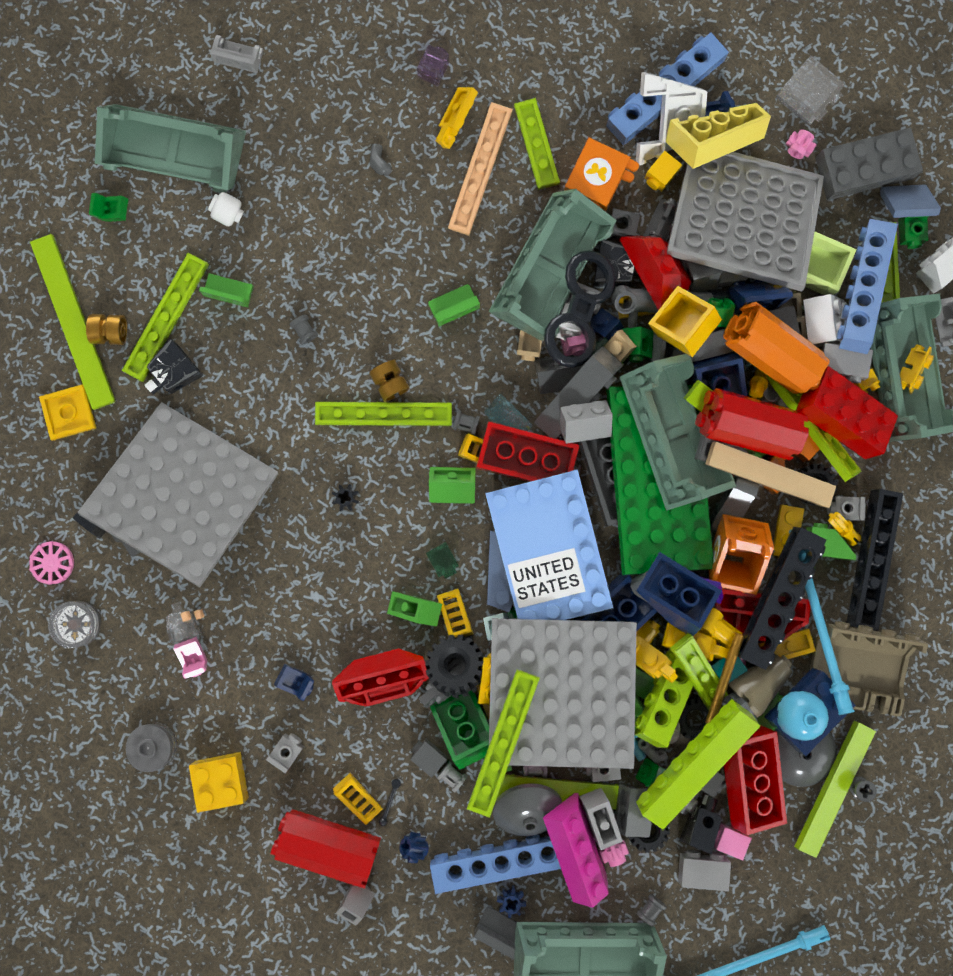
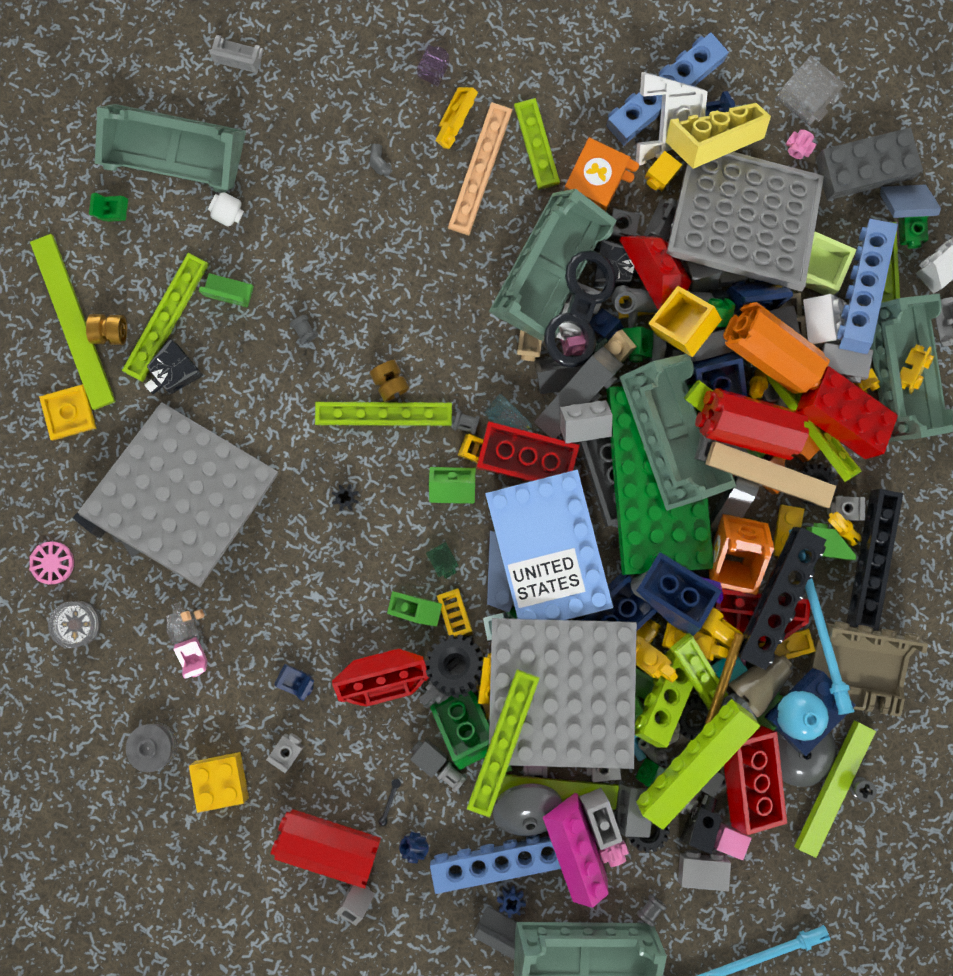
(363, 793): yellow slope -> none
(454, 305): bright green panel -> none

